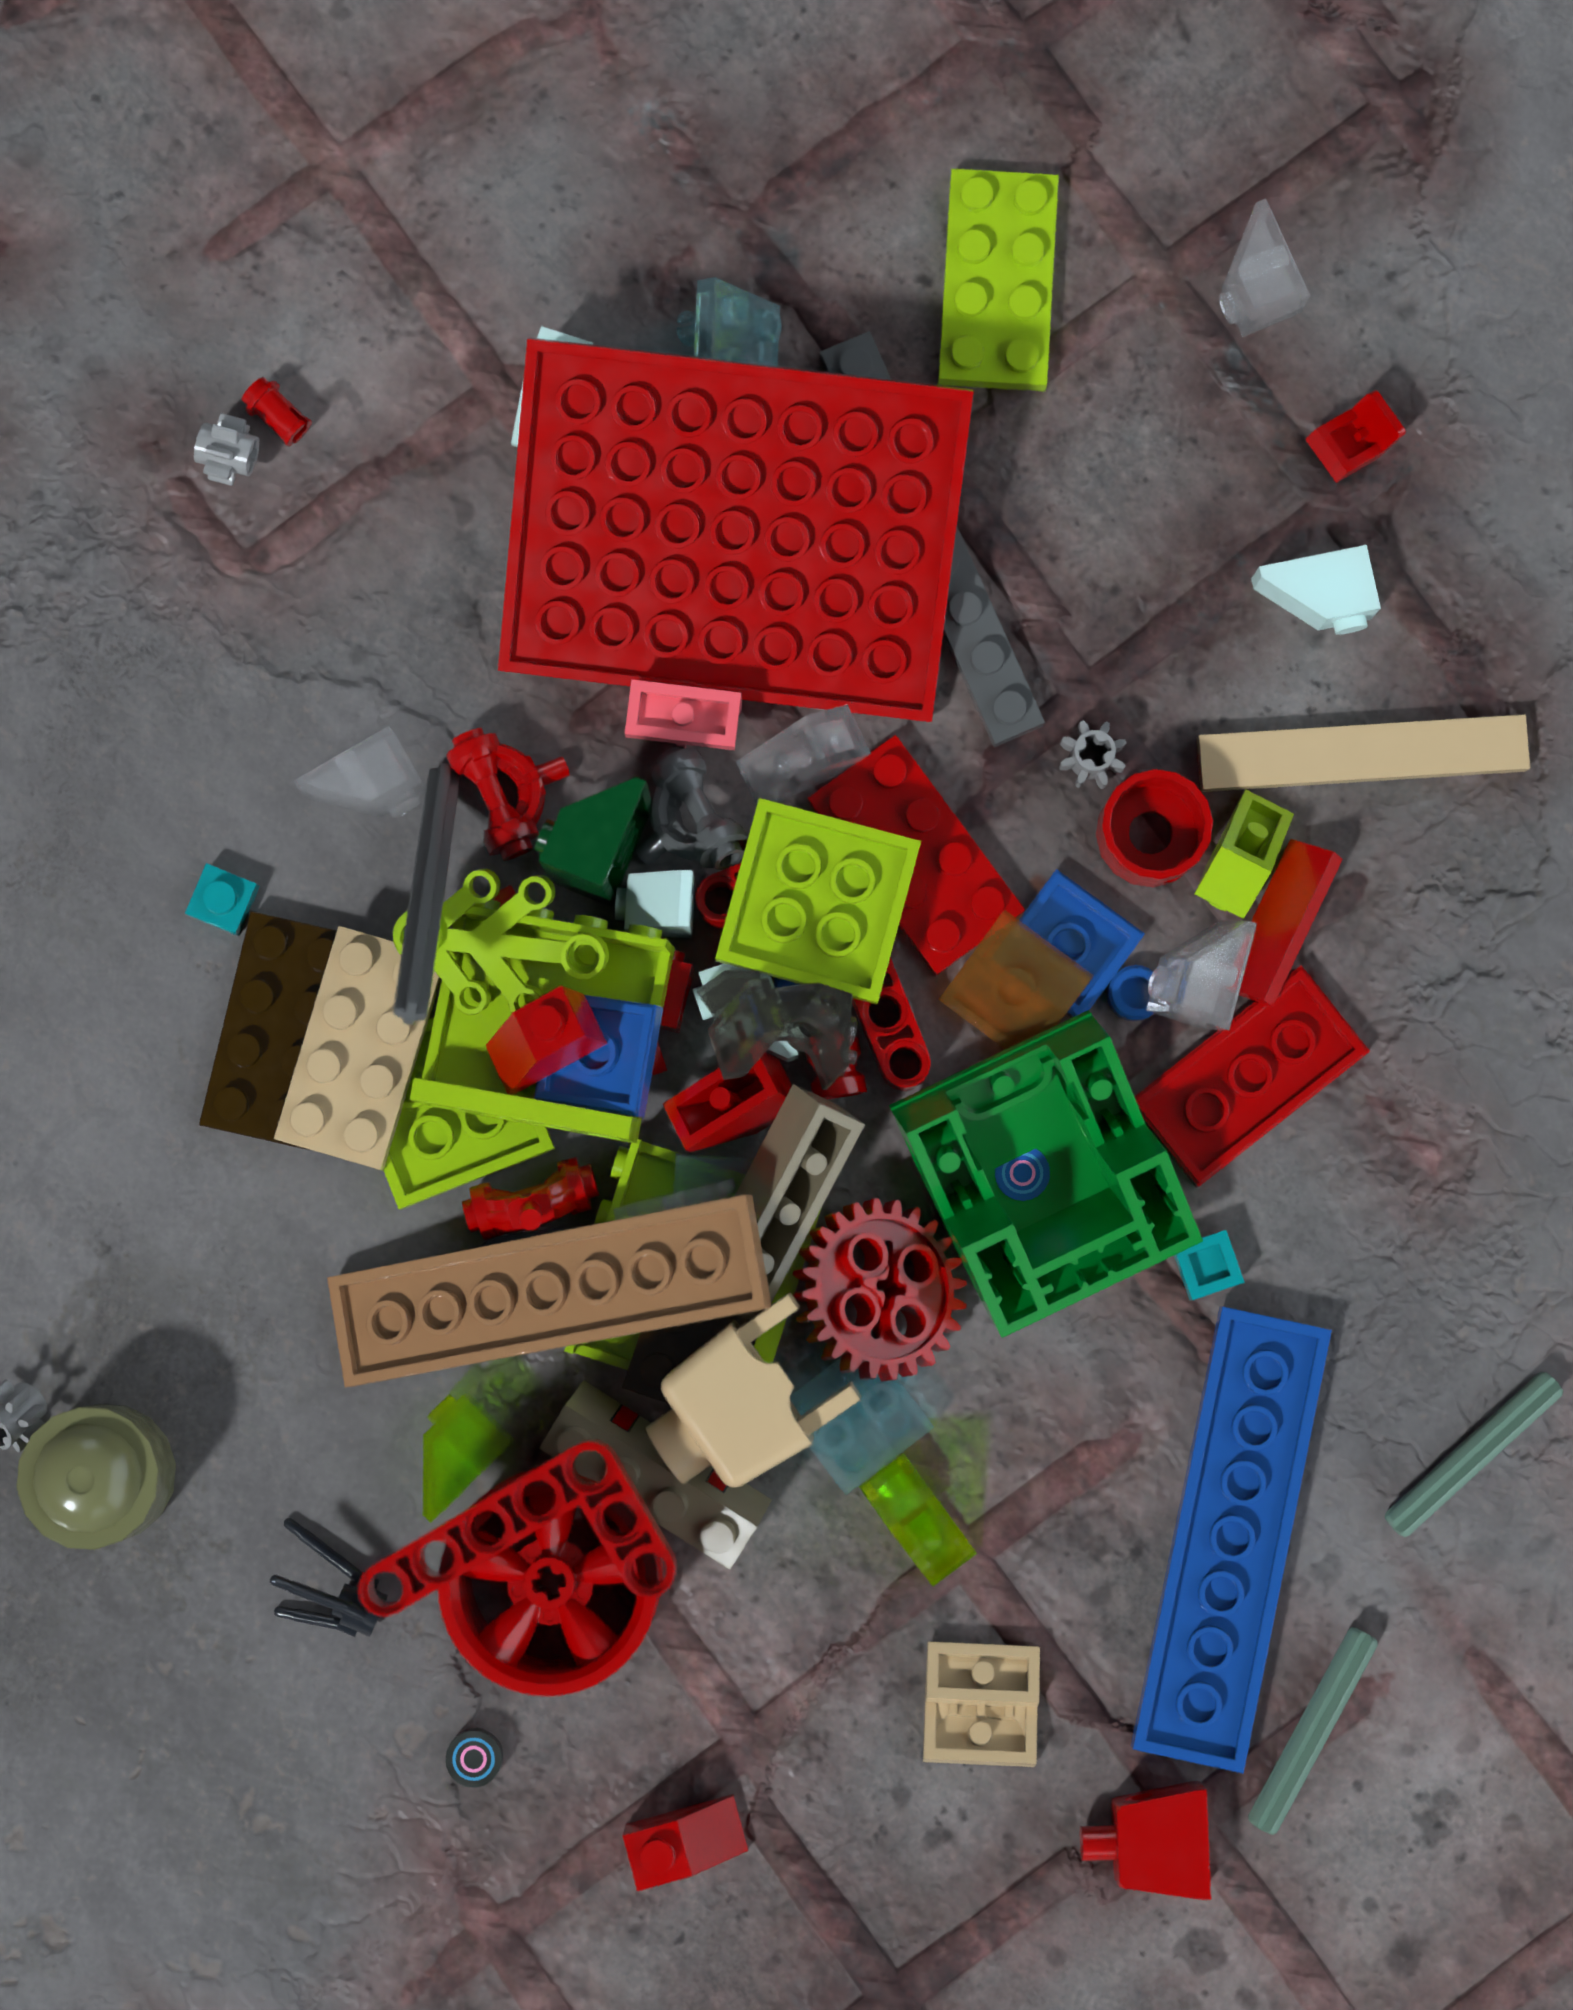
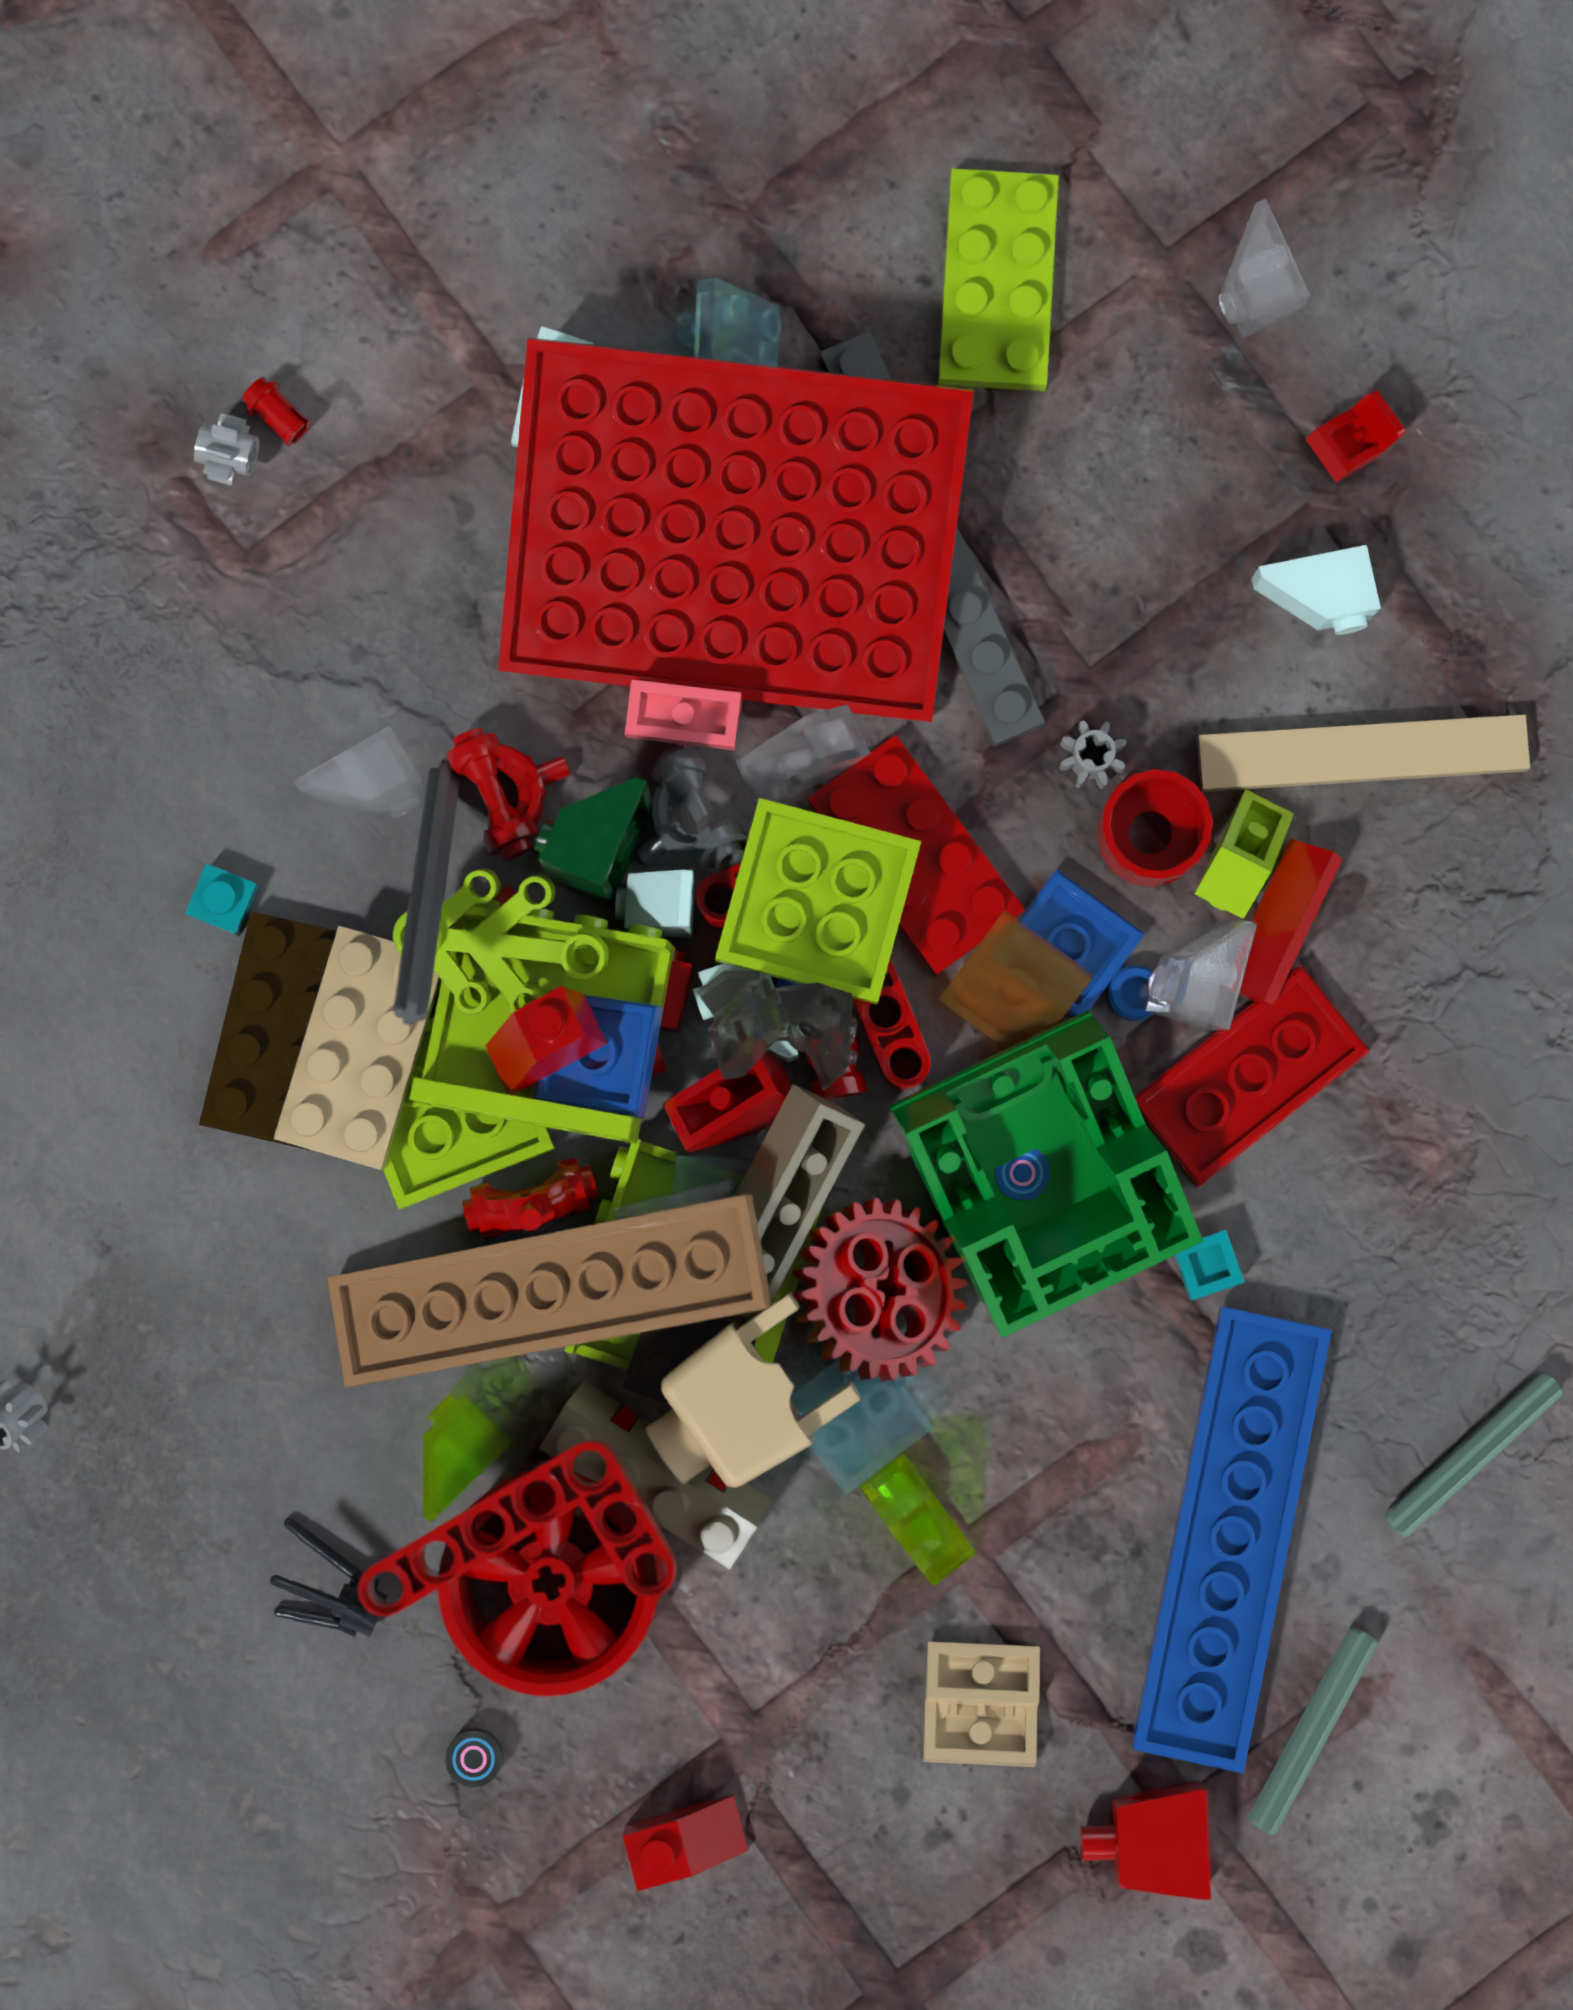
(96, 1476): olive piece -> none

